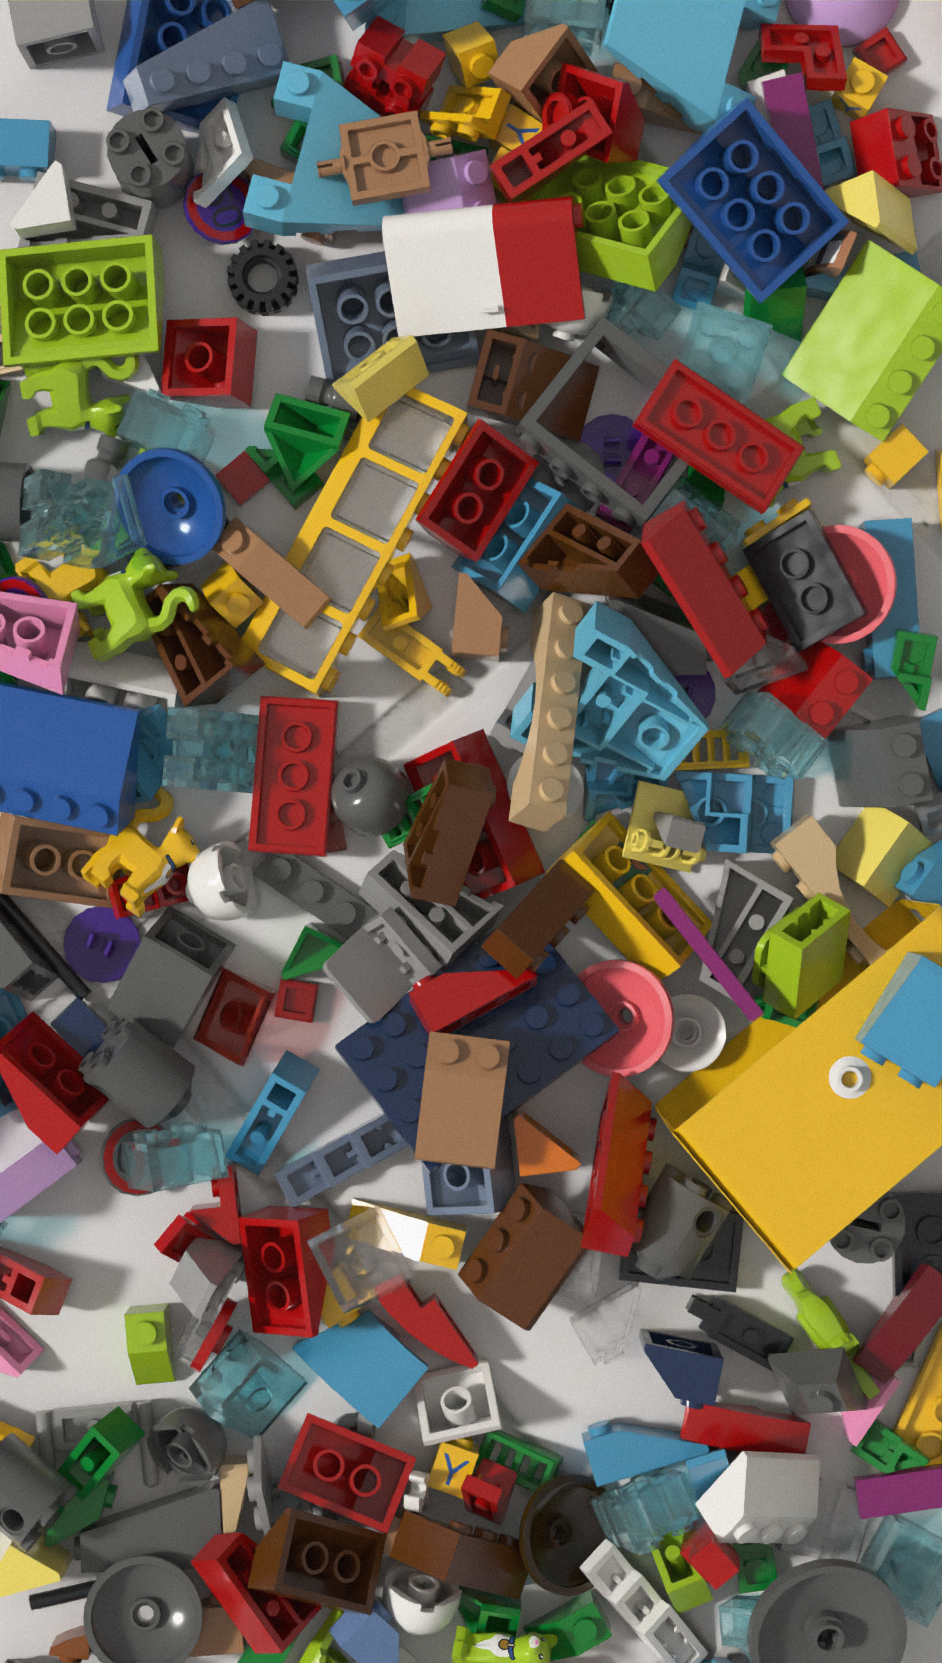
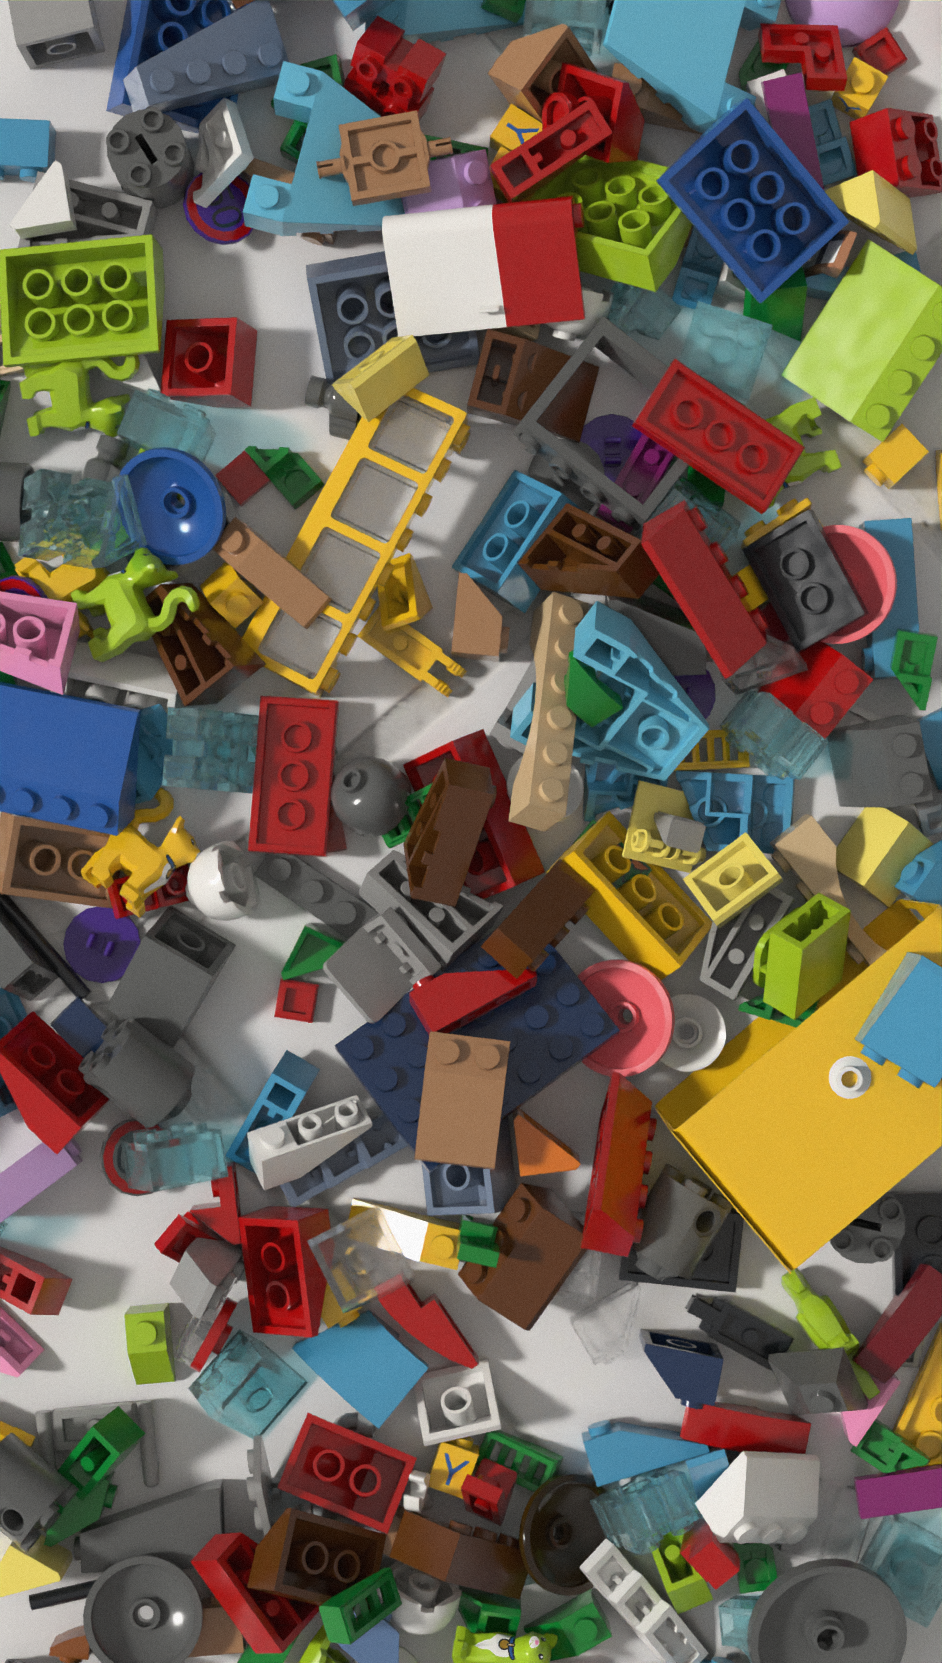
(188, 1444): dark grey cylinder -> none
(233, 1490): tan slope -> none
(235, 1016): clear red slope -> none
(262, 254): black tyre -> none
(303, 435): green slope -> none
(304, 1141): none -> white slope
(338, 1611): none -> green slope
(469, 113): yellow bracket -> none
(470, 53): yellow brick -> none
(476, 492): red slope -> none
(477, 1242): none -> green slope
(587, 694): none -> green slope
(708, 955): magenta tile -> none
(733, 880): none -> light yellow slope

